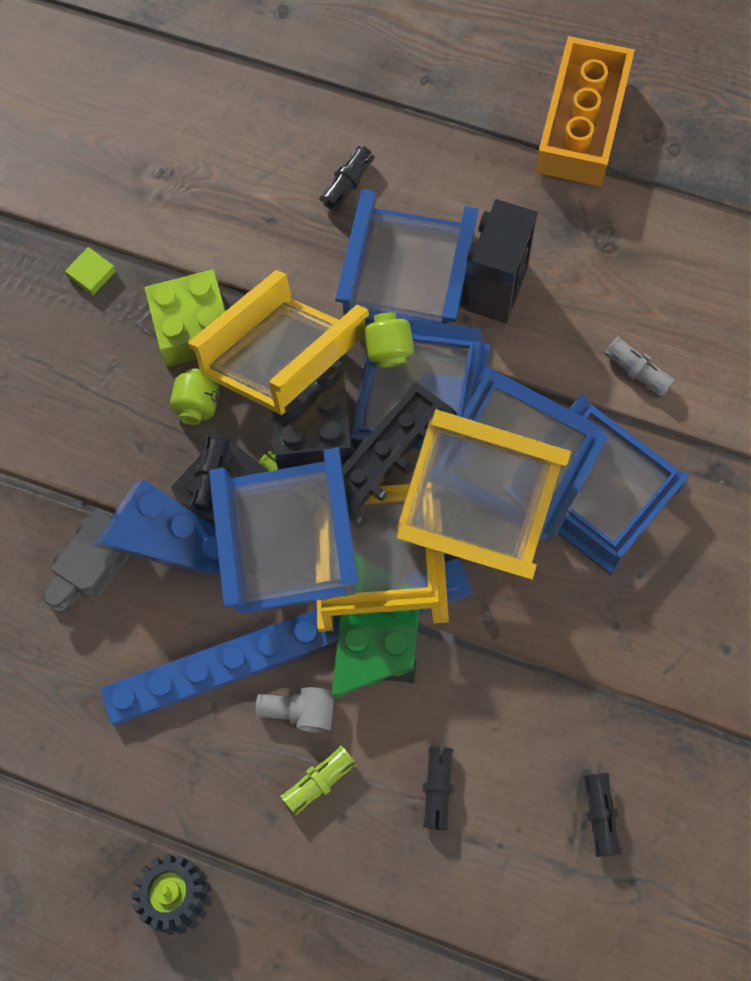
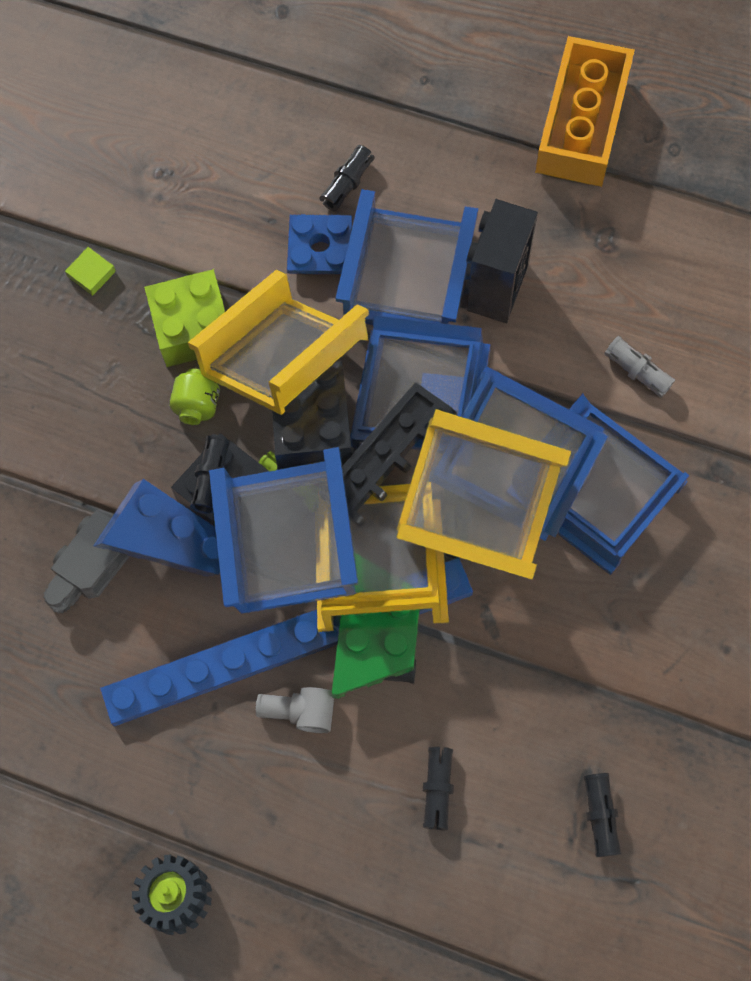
(310, 229): none -> blue piece
(318, 780): lime pin -> none
(388, 340): lime head -> none

